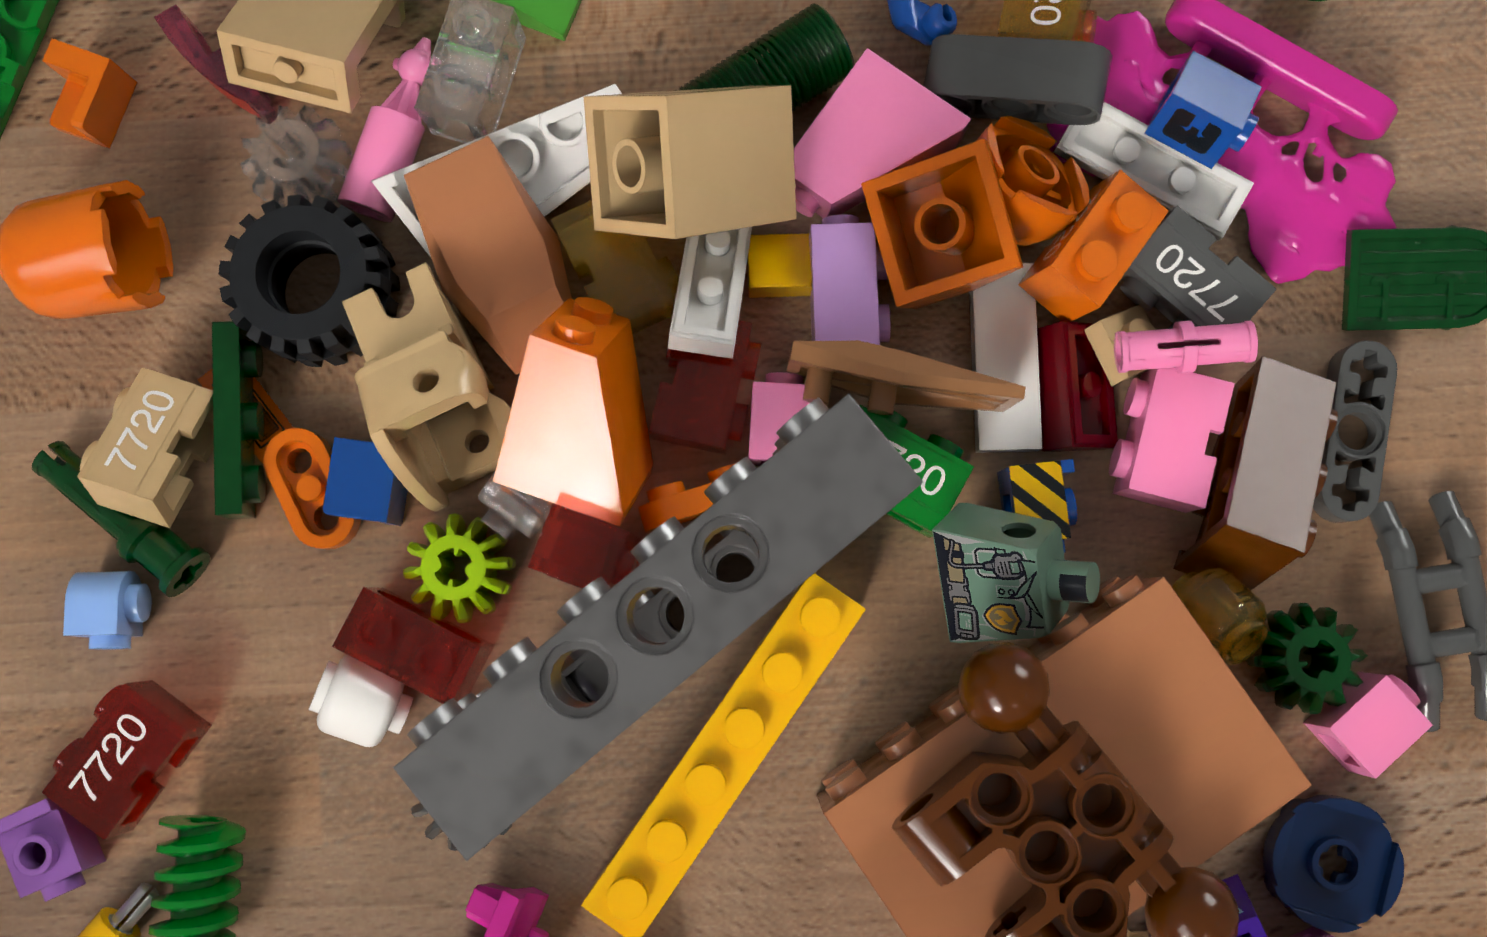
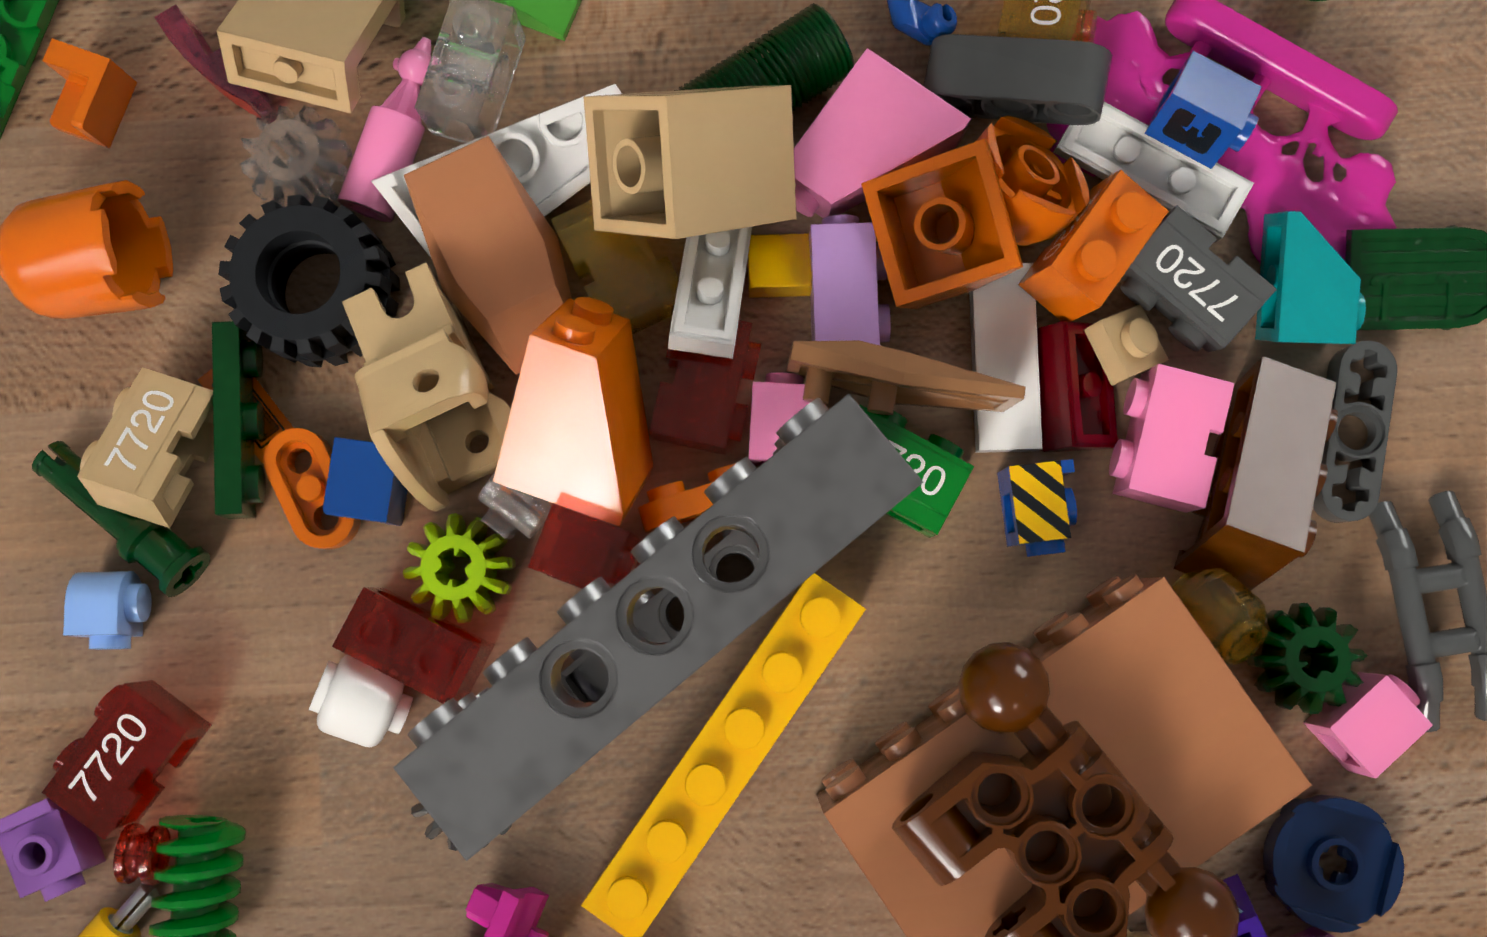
(137, 855): none -> clear red bush
(1006, 574): sand green torso -> none
(1224, 345): bright pink pin -> none
(1315, 287): none -> teal slope

